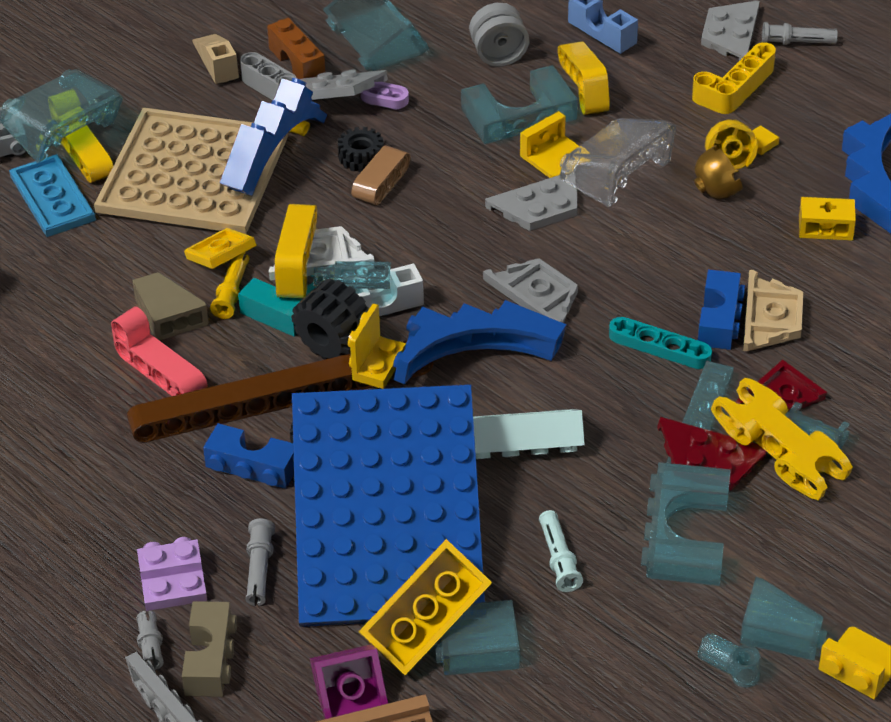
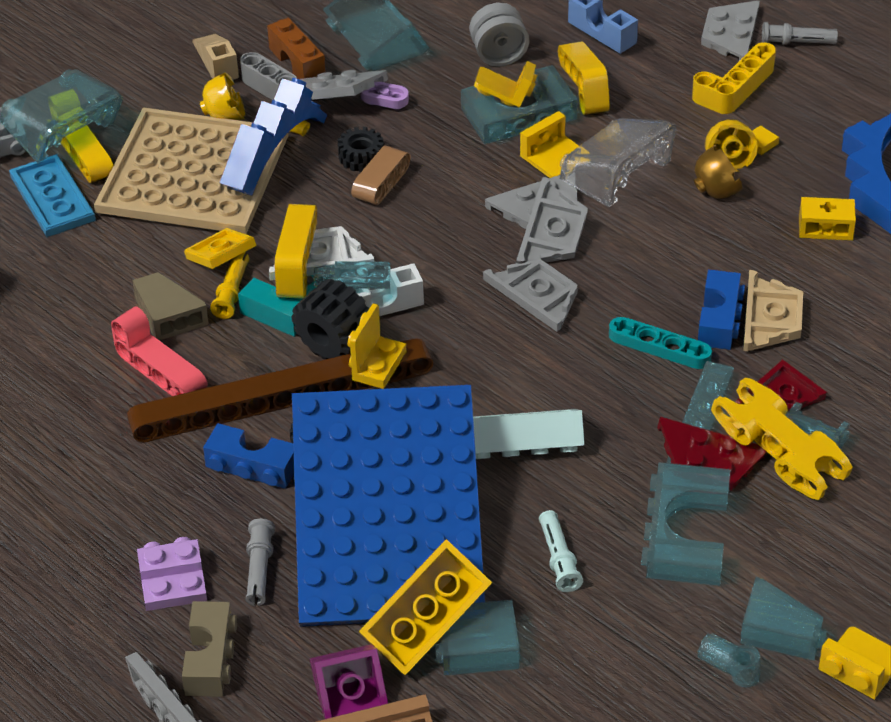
(149, 638): light grey pin -> none
(221, 99): none -> yellow cylinder
(473, 329): blue arch -> none
(505, 89): none -> yellow bracket
(553, 226): none -> light grey wing

